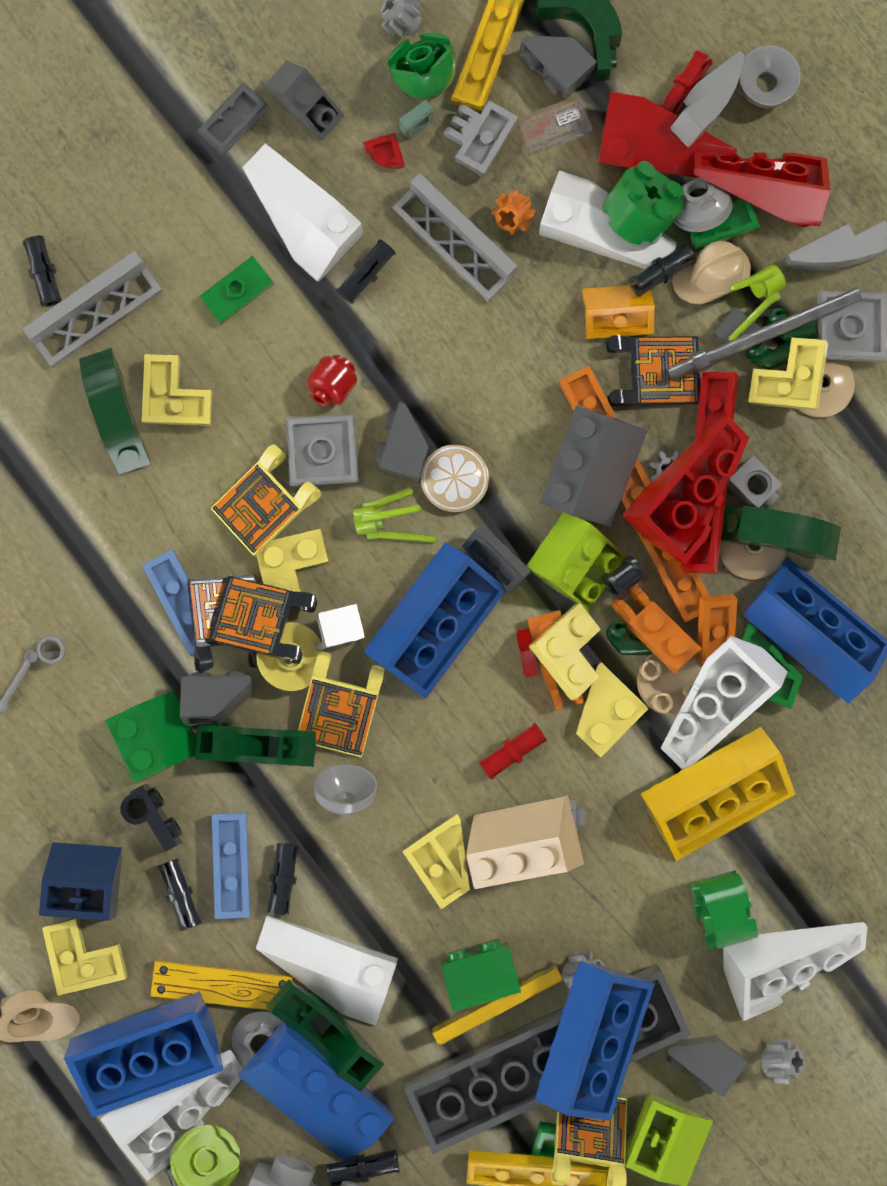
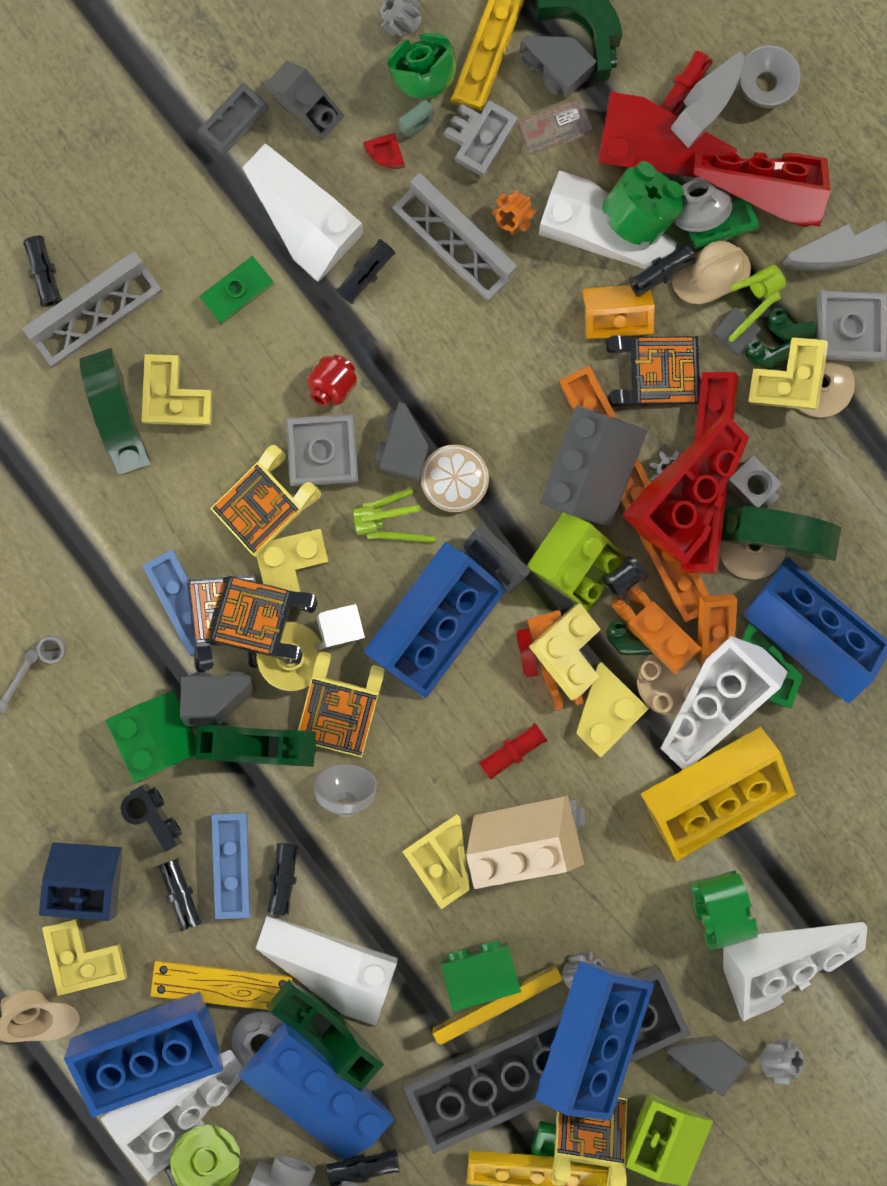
(702, 360): flat silver bar -> none

